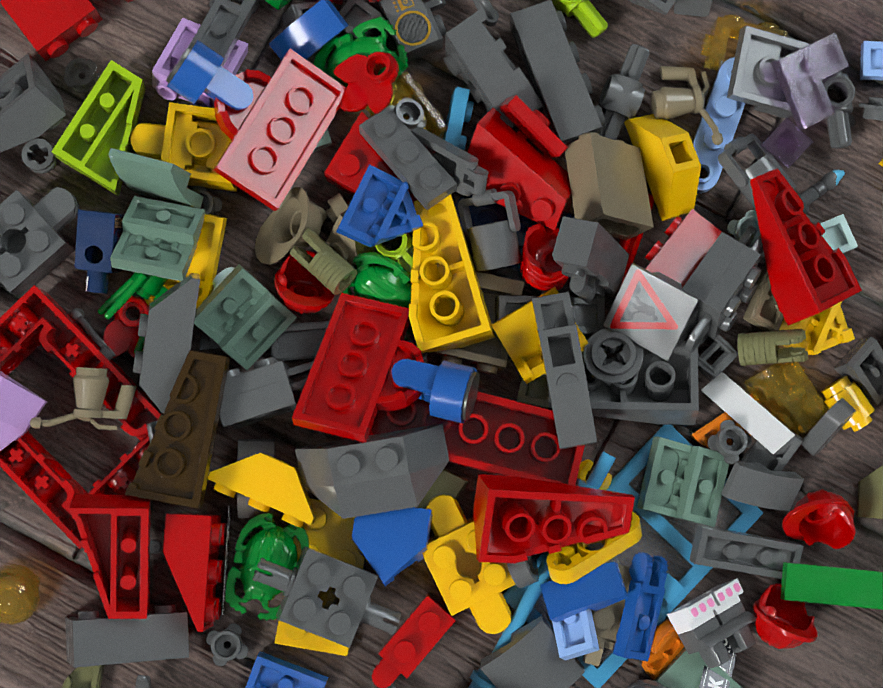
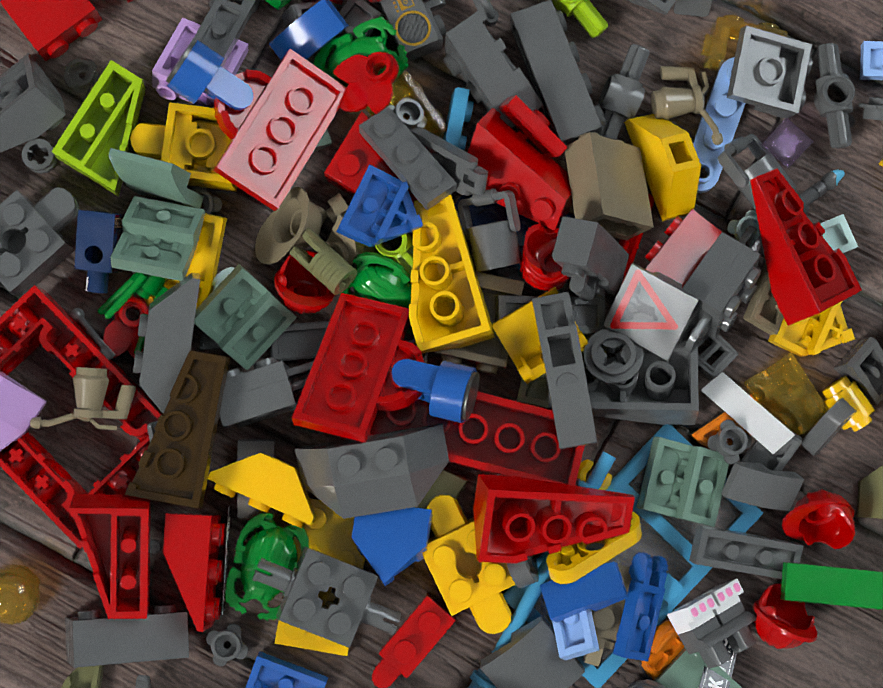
(764, 348): olive hinge -> none
(802, 77): clear purple plate -> none

